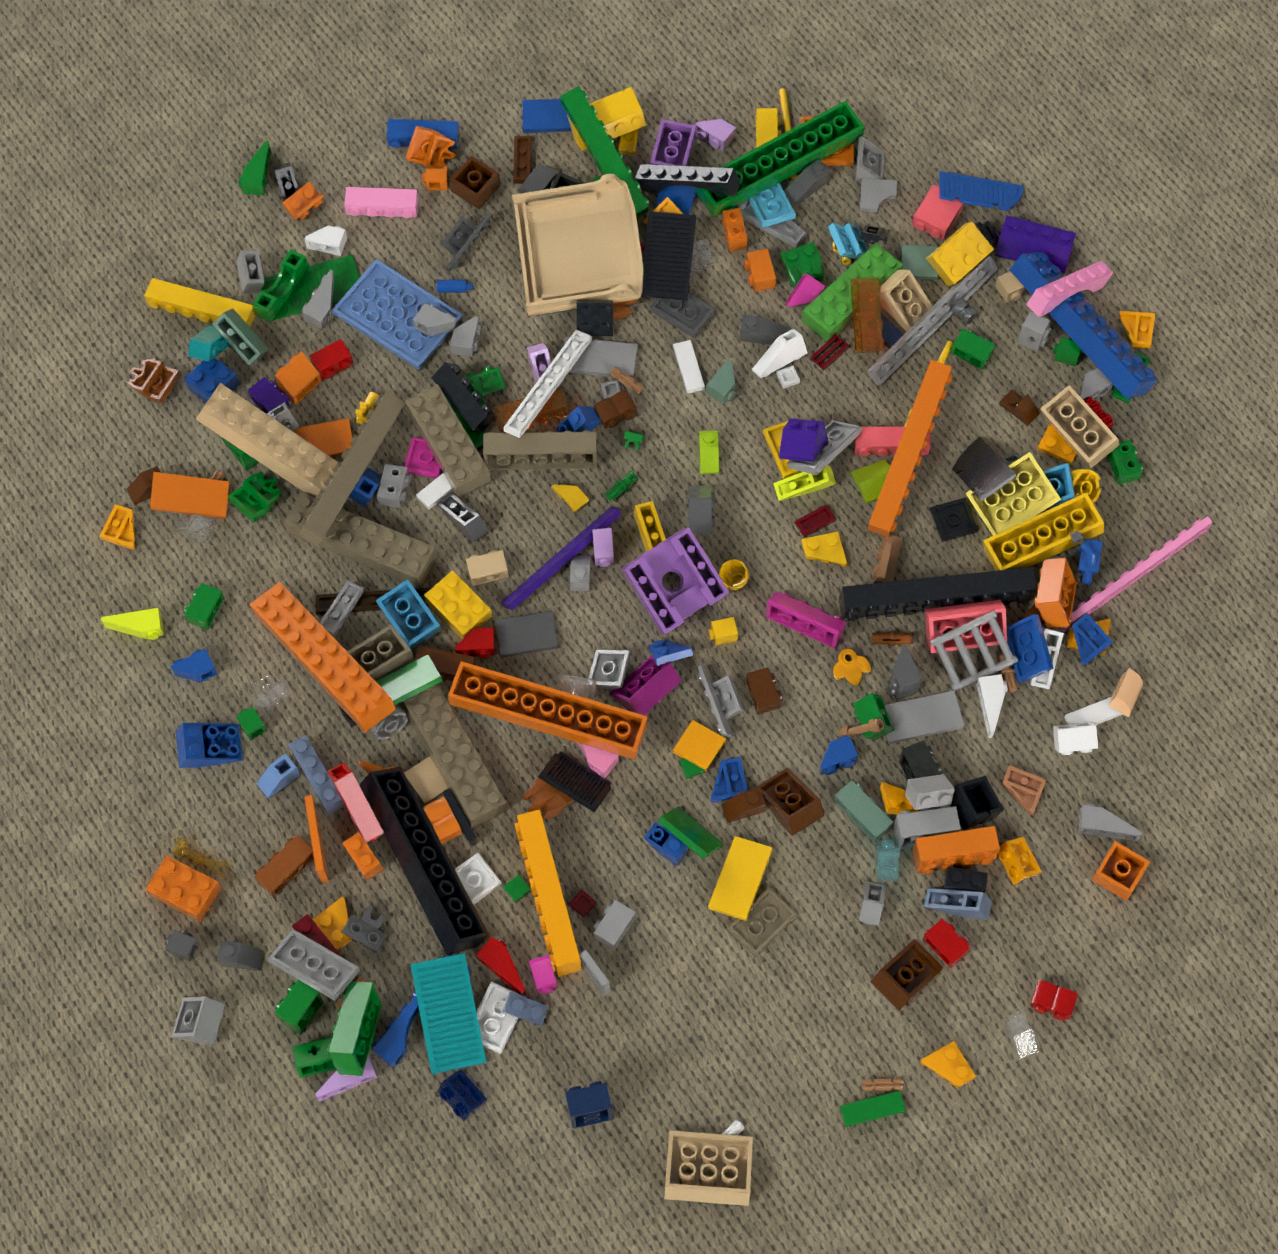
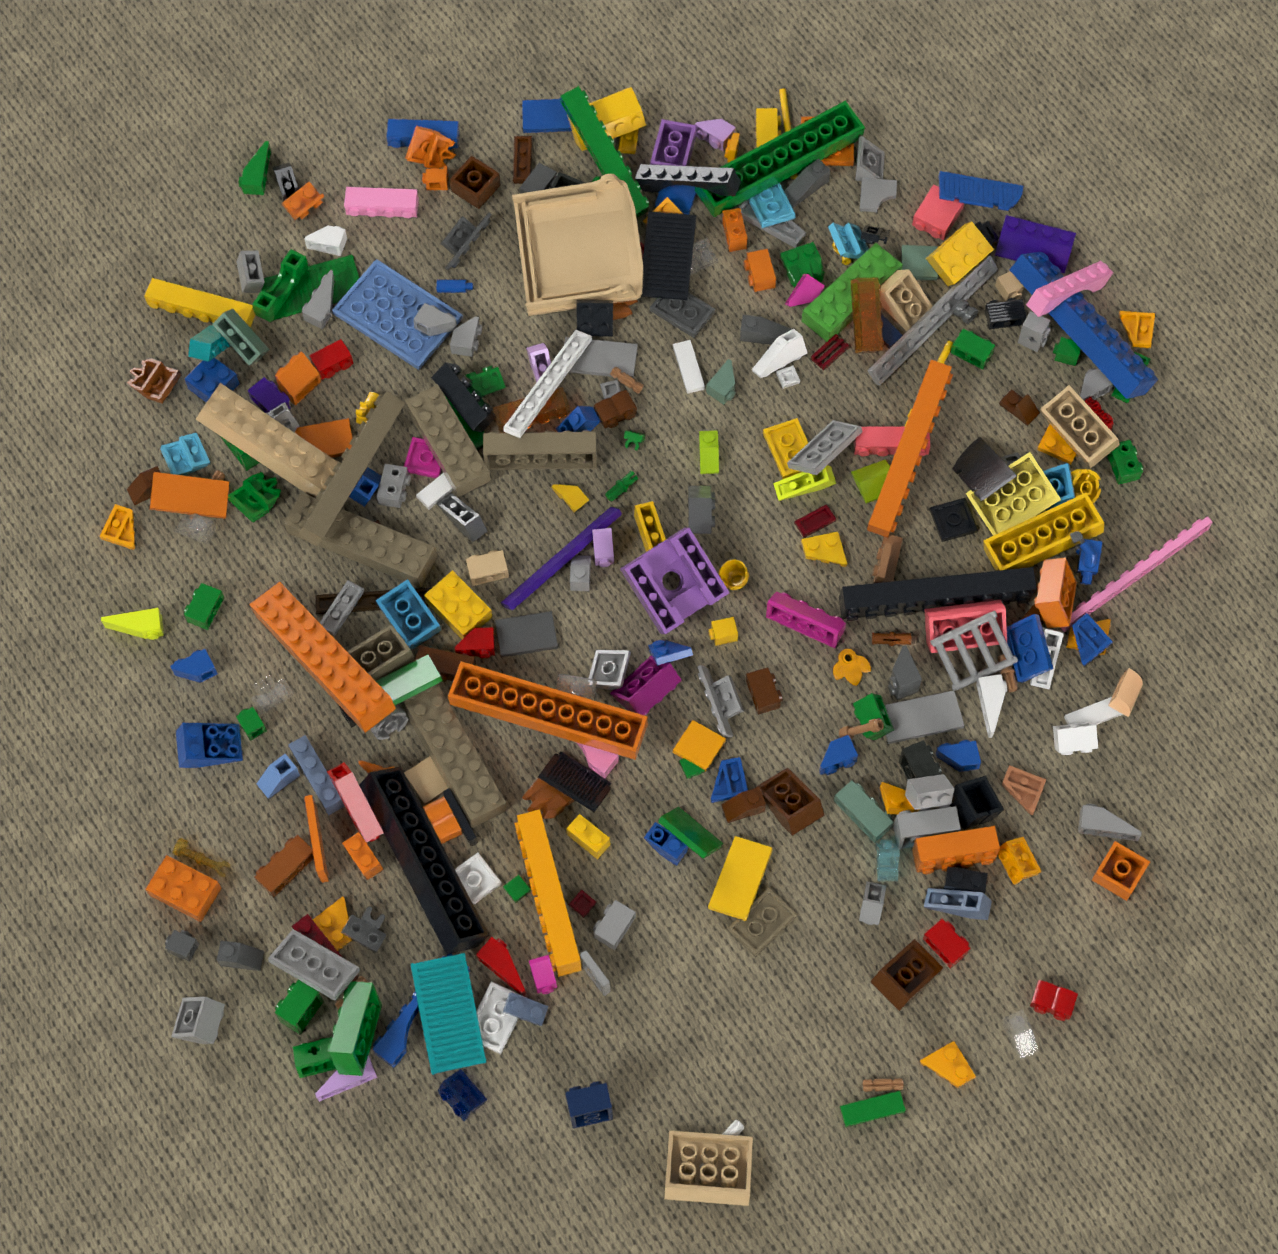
(185, 455): none -> medium azure slope
(588, 836): none -> yellow brick
(732, 147): none -> light orange wing
(802, 440): dark purple slope -> none
(960, 756): none -> blue slope
(1005, 313): none -> black brick

